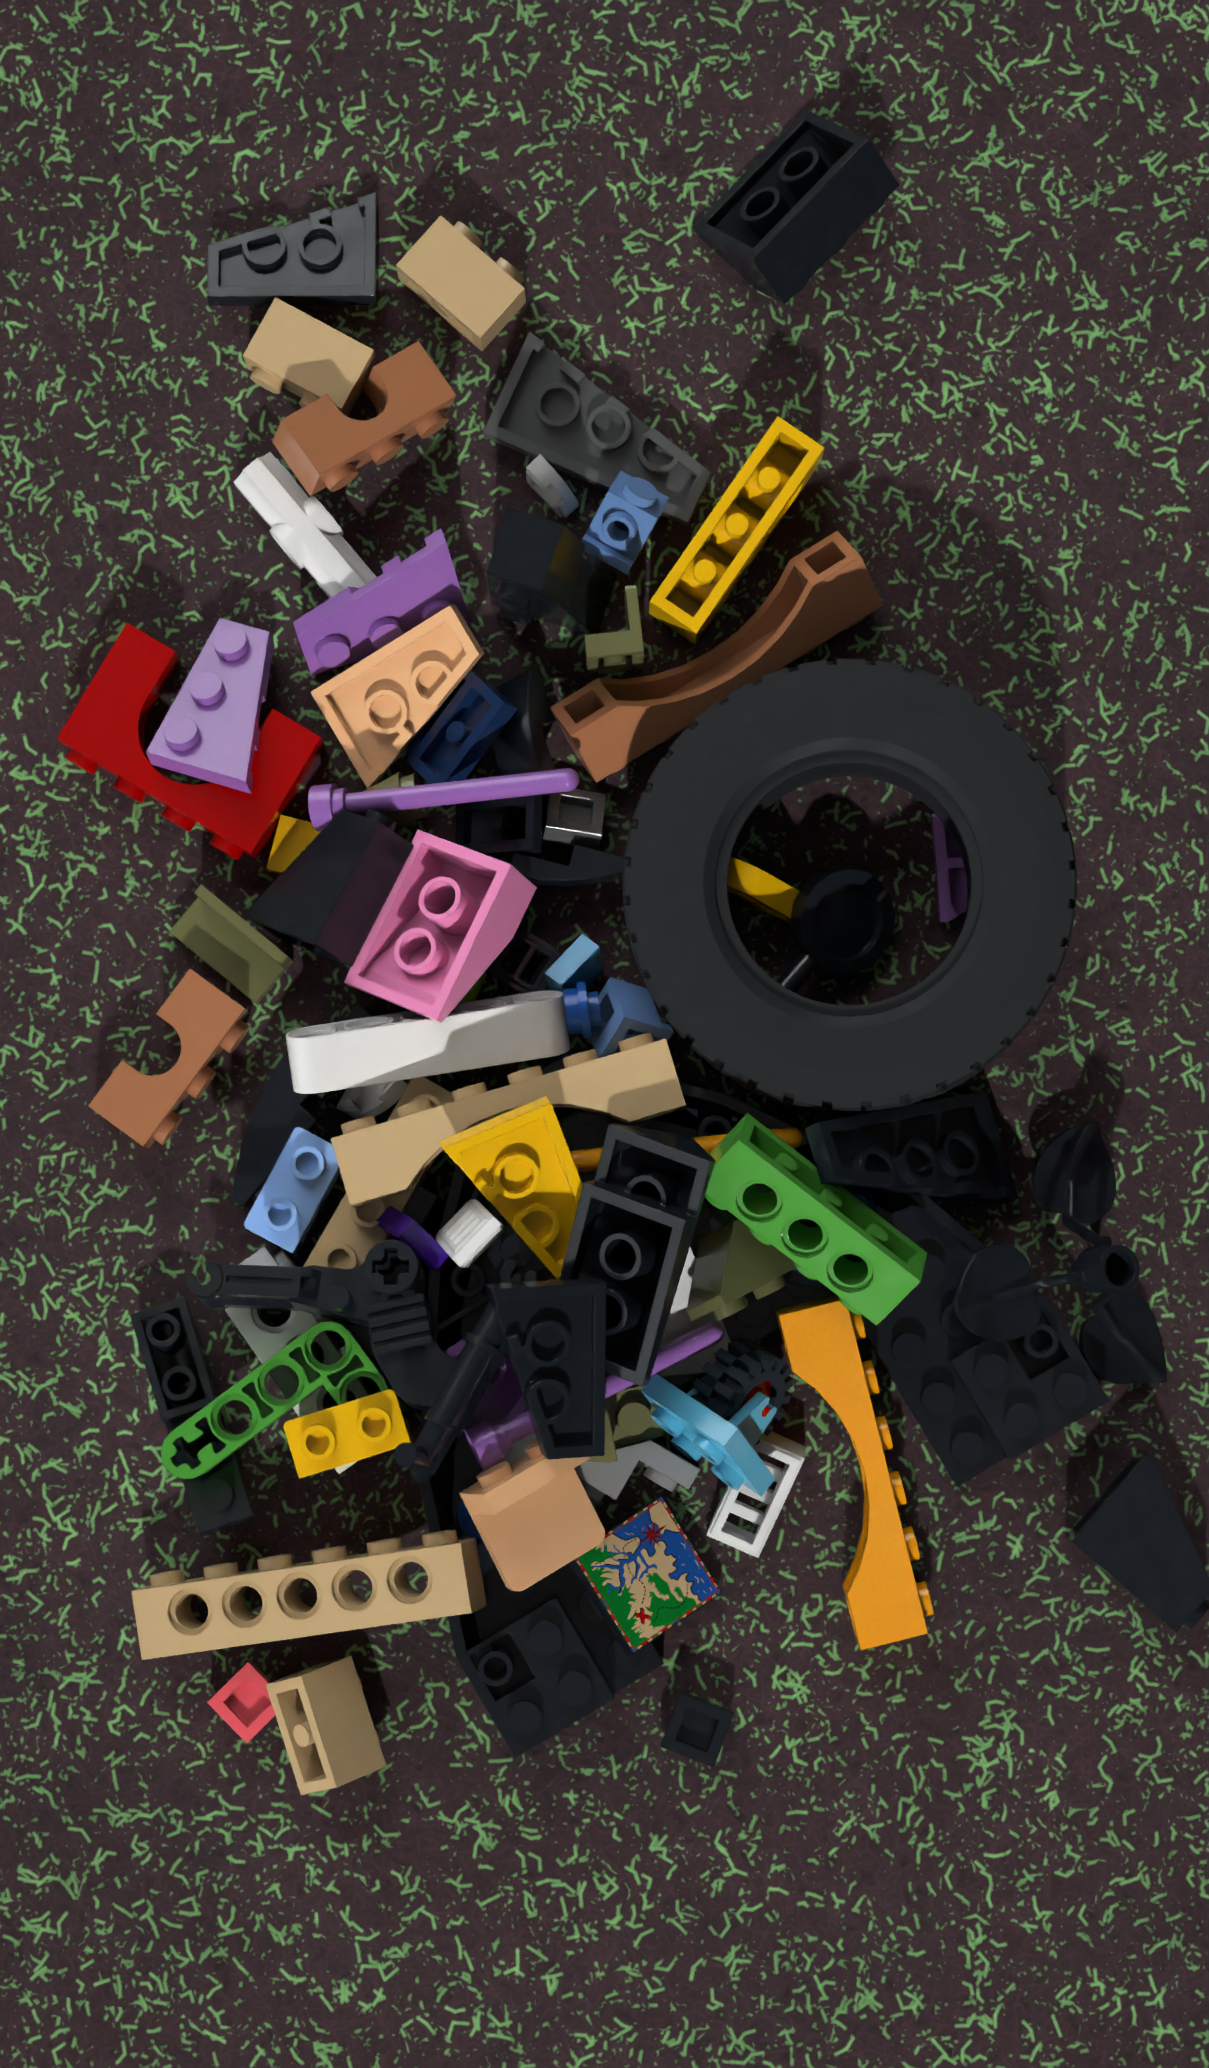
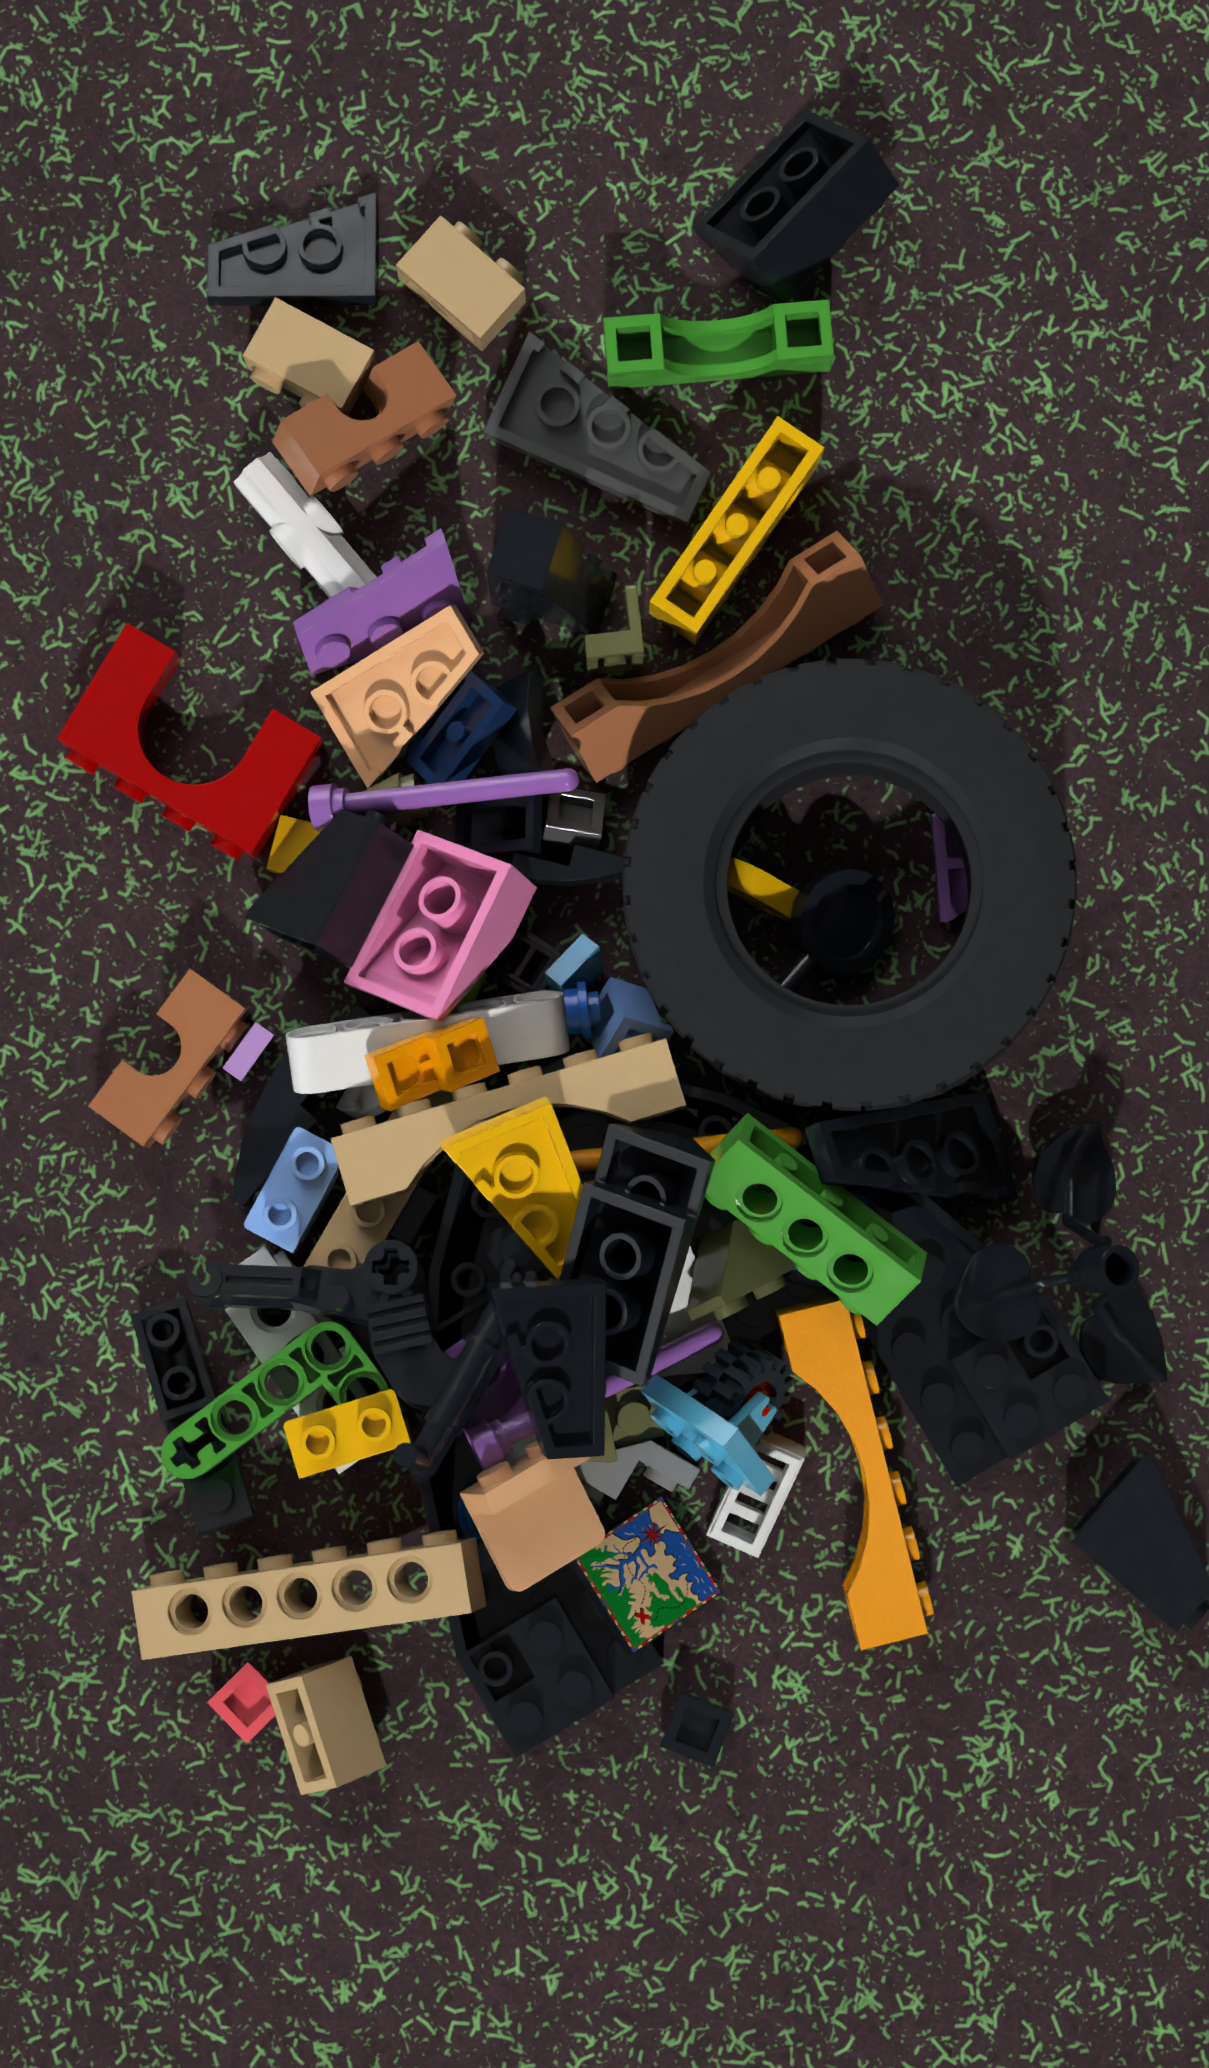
(218, 709): medium lavender wing -> none
(231, 945): olive panel -> none
(248, 1051): none -> lavender tile
(407, 1230): dark purple tile -> none
(432, 1062): none -> light orange slope
(469, 1233): white slope -> none
(540, 476): white tile -> none
(624, 521): medium blue brick -> none
(762, 344): none -> bright green arch

